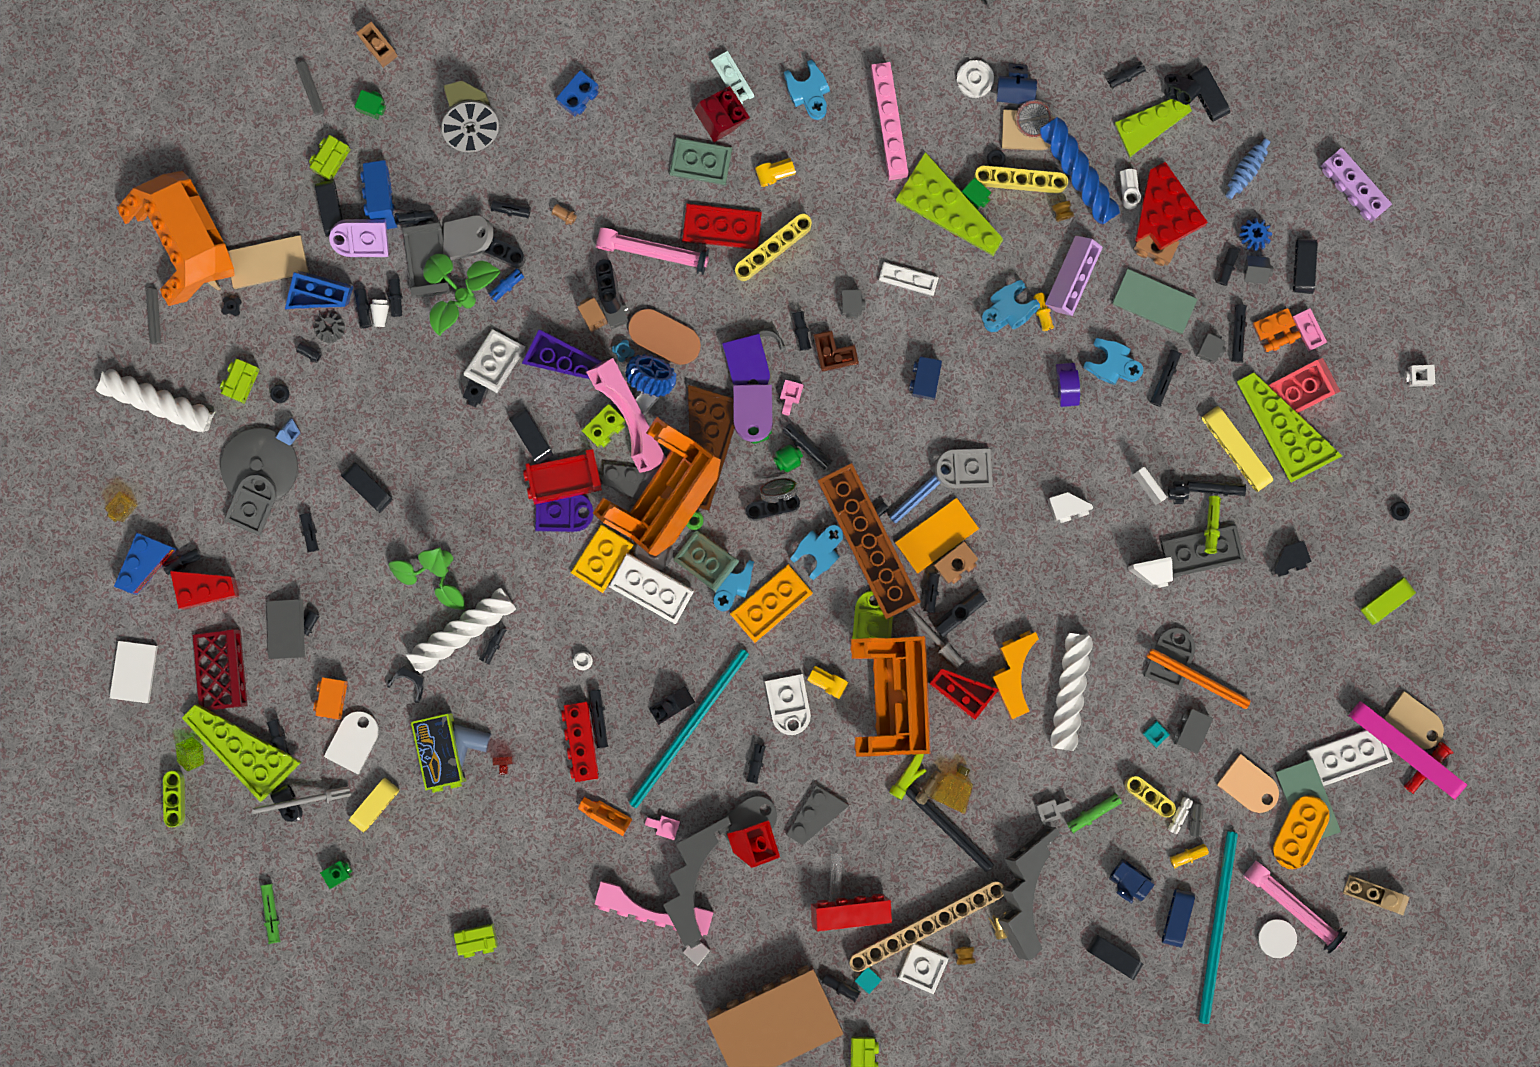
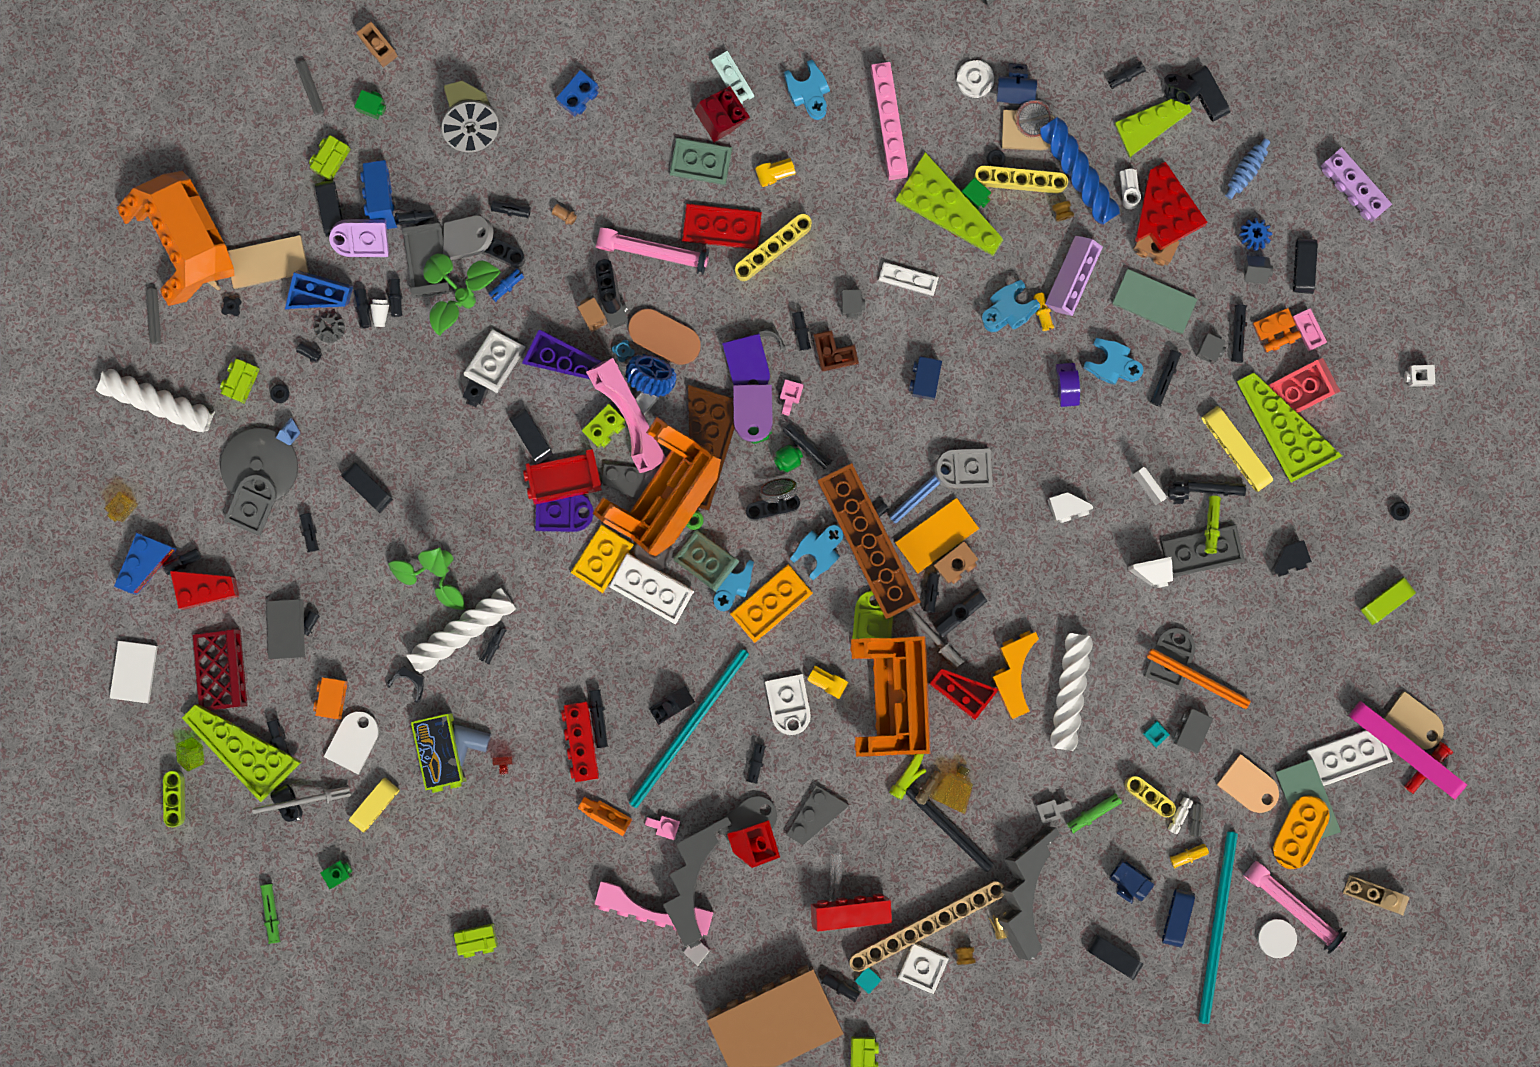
(582, 660): white plate -> none
(1227, 266): black axle -> none

